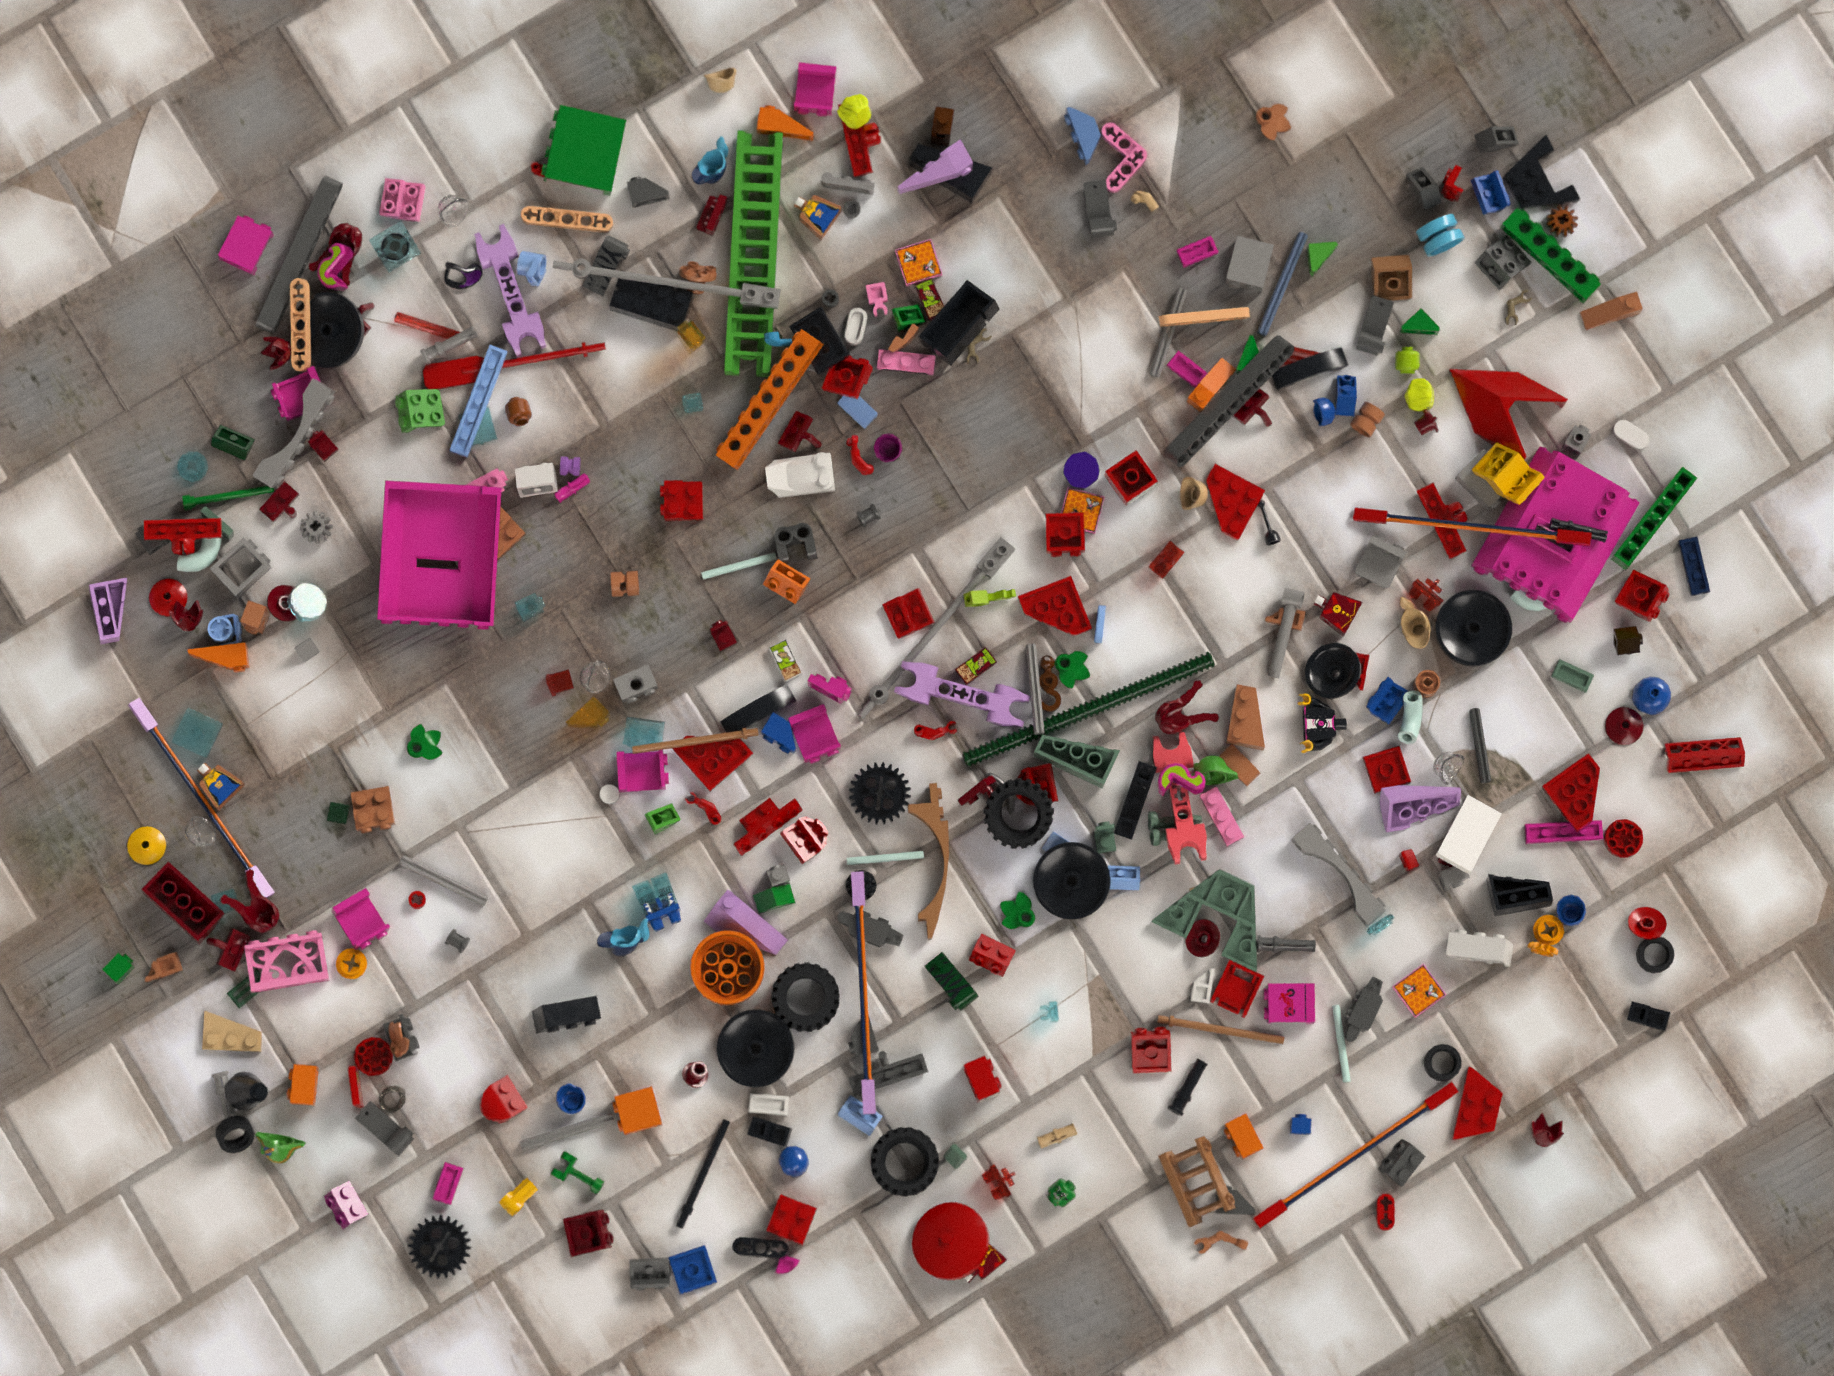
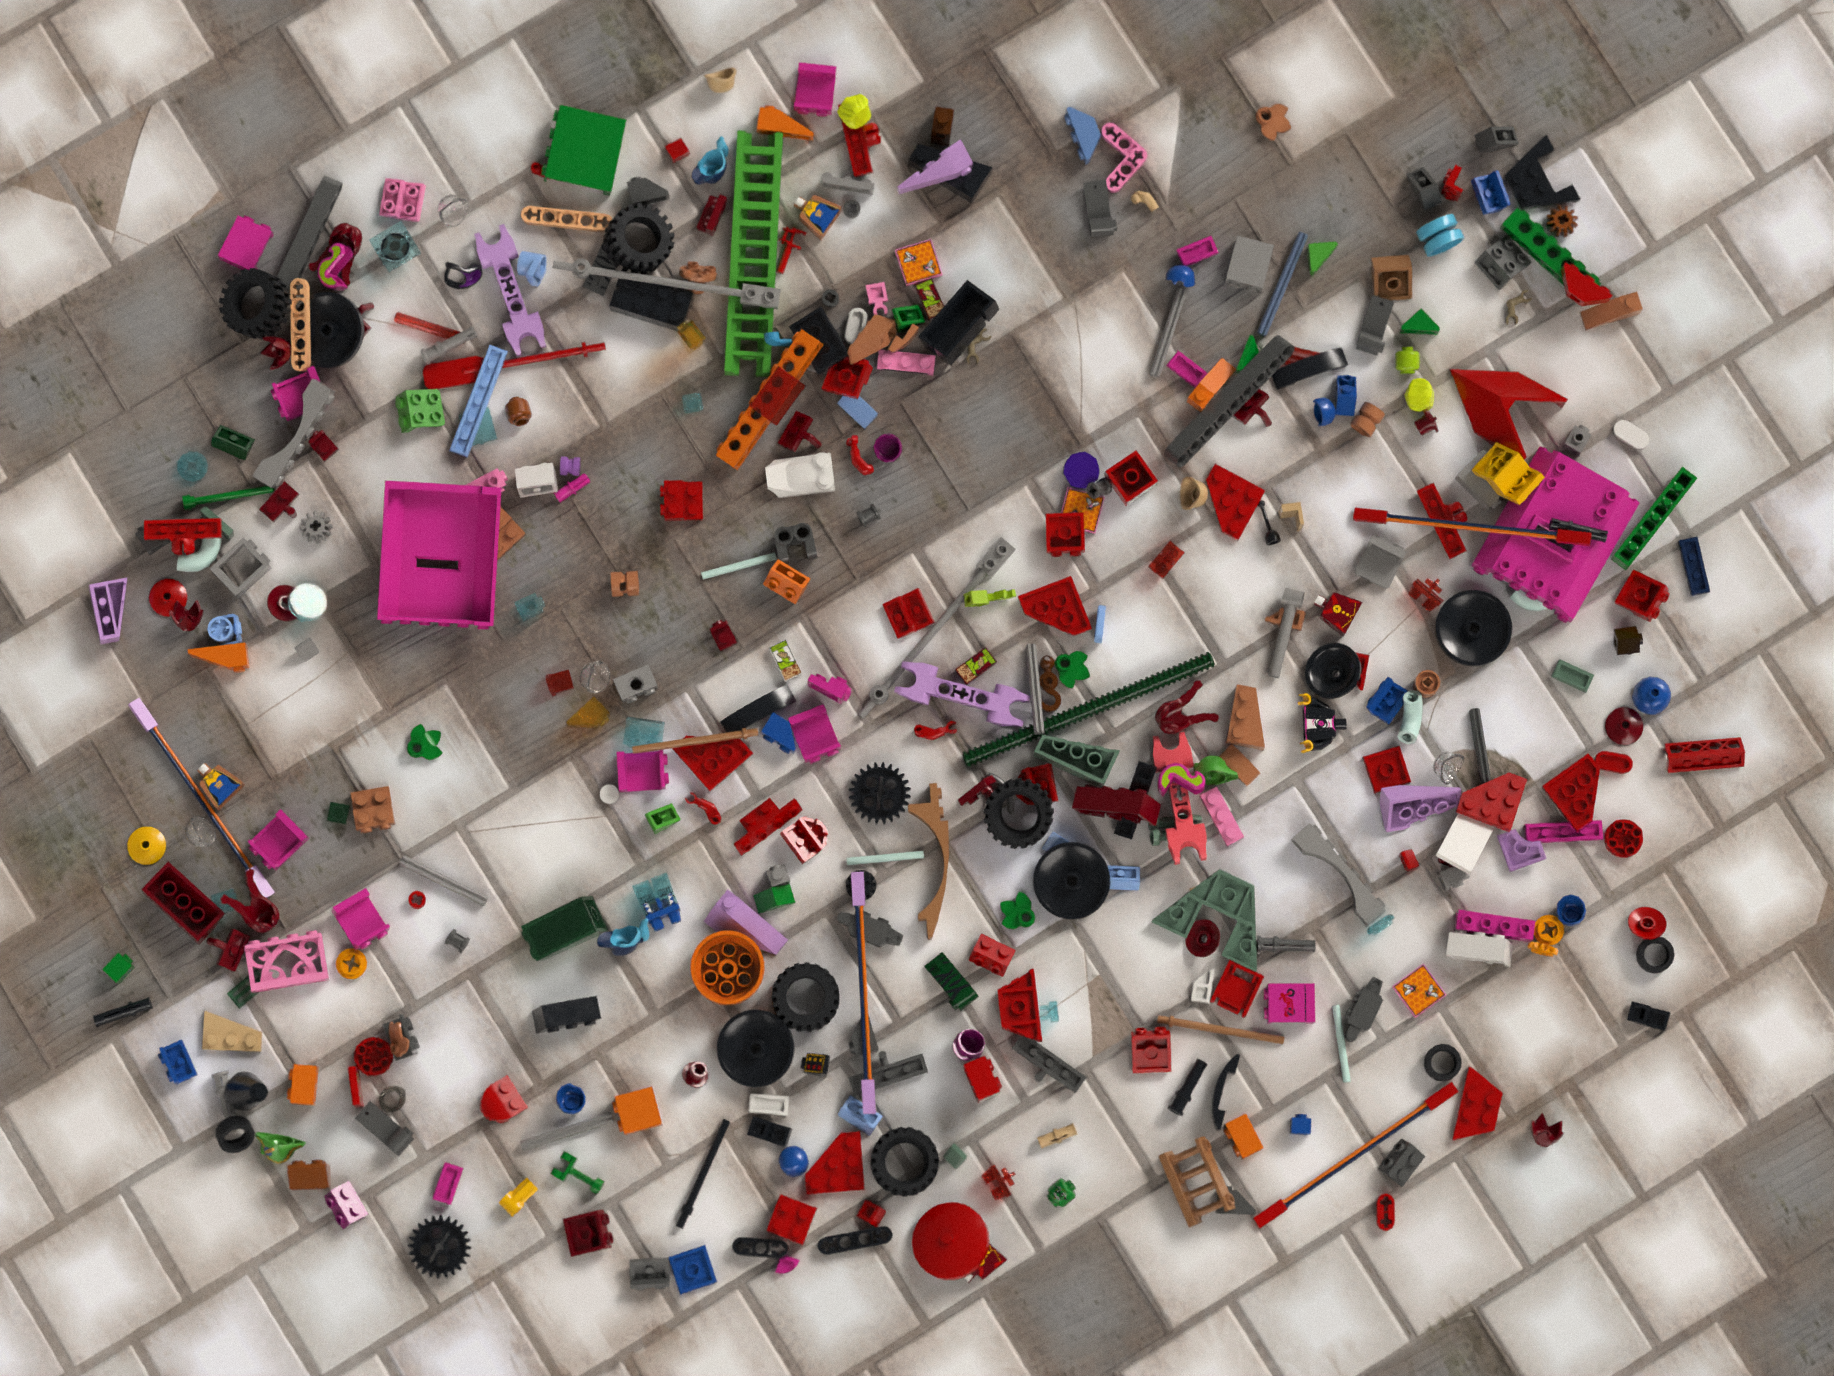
(131, 1008): none -> black pin
(164, 967): nougat slope -> none
(178, 1062): none -> blue bracket
(197, 732): clear light blue plate -> none
(255, 618): nougat brick -> none
(272, 312): none -> black tyre
(277, 841): none -> dark pink panel
(309, 1176): none -> dark orange slope
(564, 928): none -> clear green slope
(623, 253): none -> black tyre
(677, 150): none -> red slope
(777, 395): none -> clear red piece
(788, 248): none -> red piece
(815, 1064): none -> black slope
(838, 1167): none -> red plate
(855, 1243): none -> black beam
(871, 1213): none -> red slope
(874, 337): none -> nougat slope
(968, 1045): none -> magenta helmet
(1020, 1007): none -> red wing
(1049, 1064): none -> dark grey plate
(1103, 486): none -> dark grey bush
(1105, 837): sand green bracket -> none
(1116, 804): none -> dark red wedge
(1181, 273): none -> blue hair
(1204, 316): light nougat beam -> none
(1218, 1115): none -> black slope
(1220, 1235): nougat piece -> none
(1292, 510): none -> tan panel
(1414, 625): tan hair -> none
(1492, 924): none -> dark pink brick
(1494, 801): none -> red plate
(1517, 895): black wedge -> none
(1519, 851): none -> lavender tile
(1582, 287): none -> red slope
(1614, 762): none -> red tile

